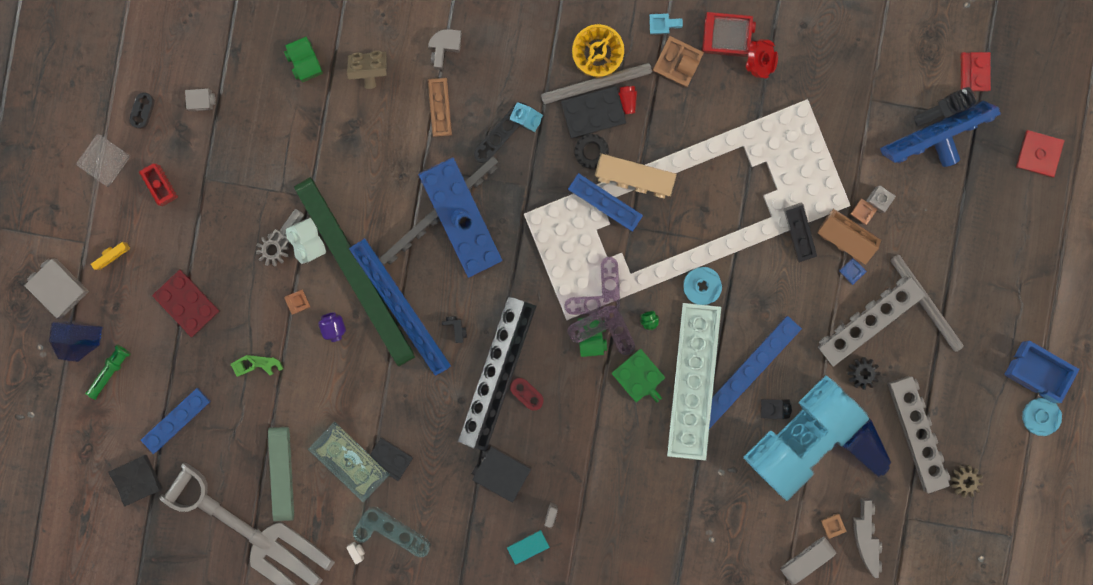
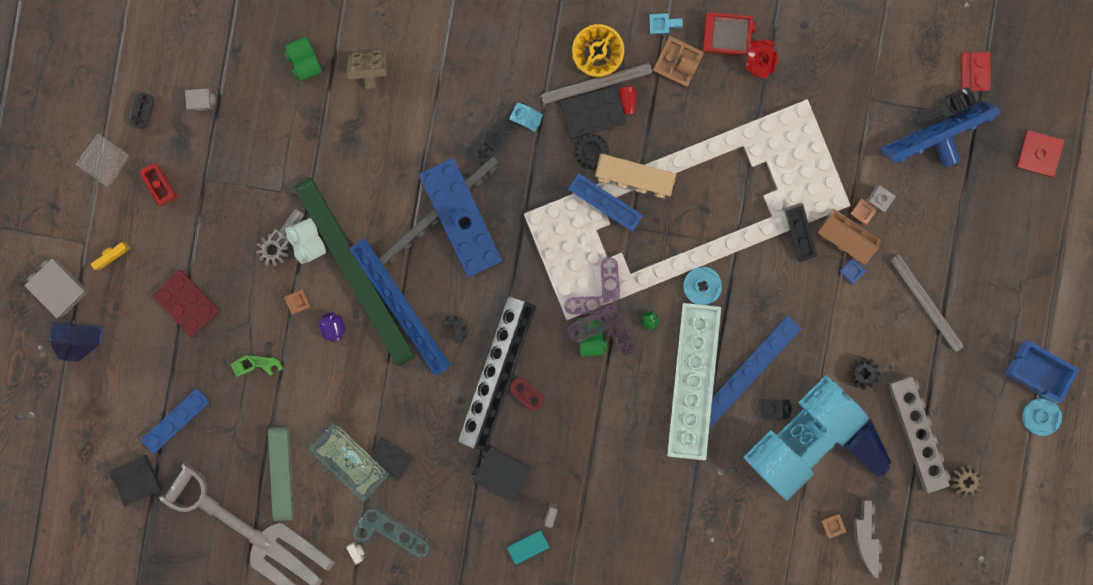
(113, 364): green pin -> none
(439, 107): medium nougat tile -> none
(444, 41): light grey brick -> none
(639, 376): green plate -> none
(808, 560): light grey beam -> none
(913, 295): light grey brick -> none

